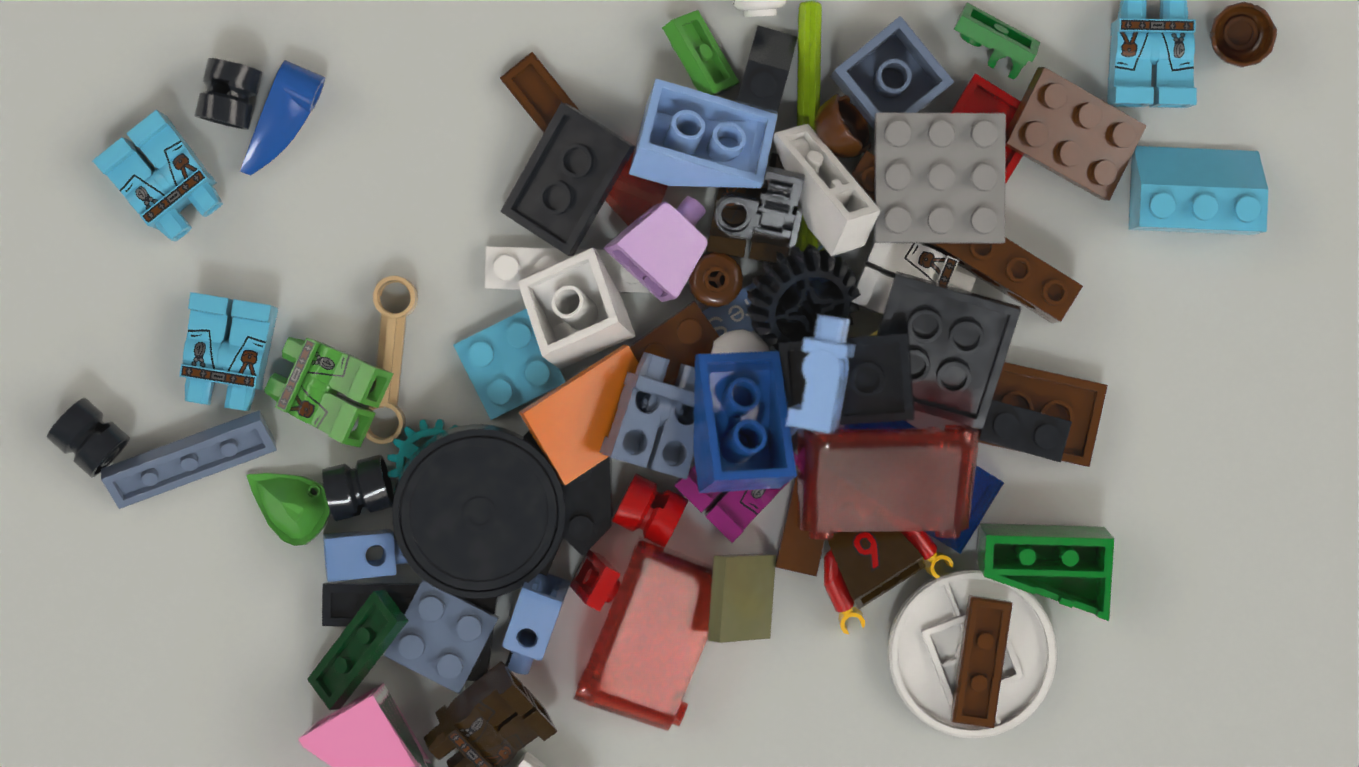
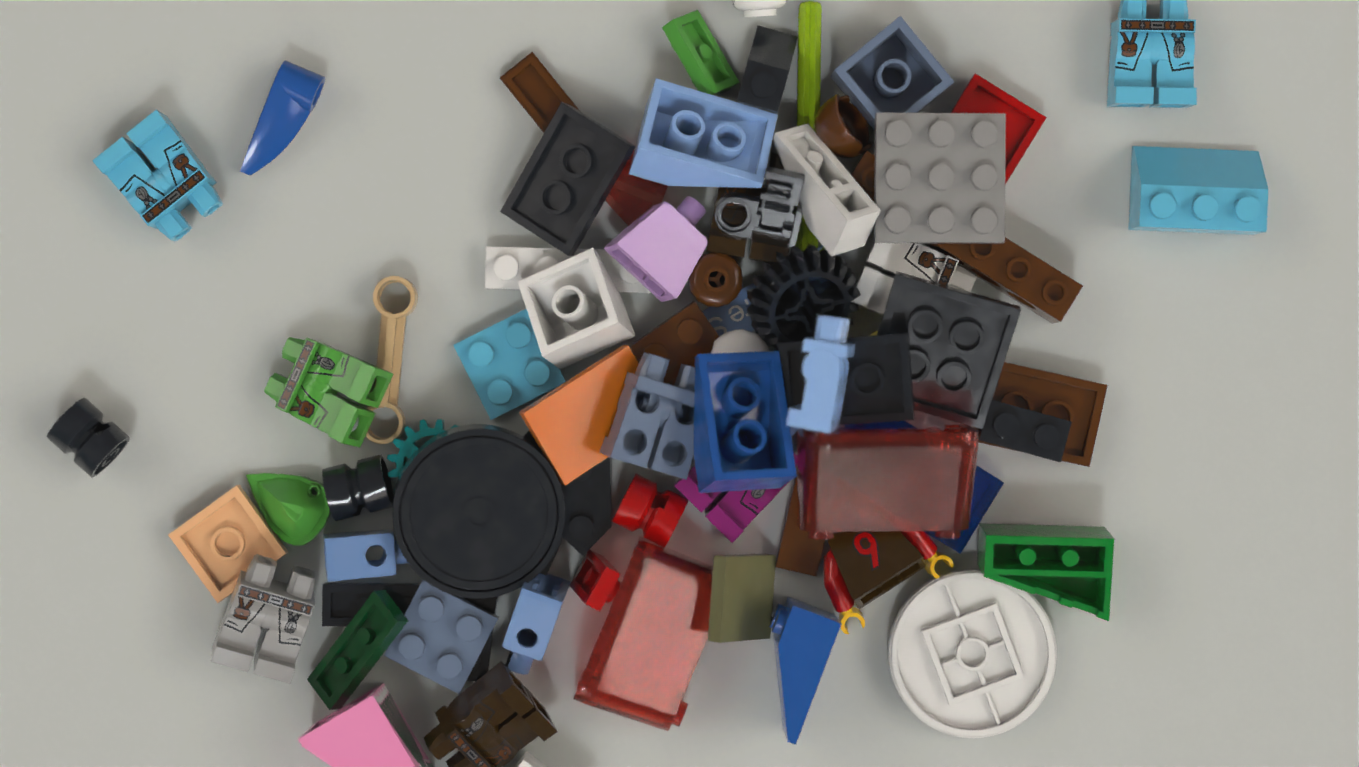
(188, 459): sand blue plate -> none
(225, 109): black wheel -> none
(225, 540): none -> light nougat plate
(226, 345): medium azure hips -> none
(271, 605): none -> light grey hips
(802, 648): none -> blue slope
(981, 661): reddish brown tile -> none
(983, 29): green plate -> none
(1073, 133): reddish brown plate -> none
(1243, 34): reddish brown hair -> none

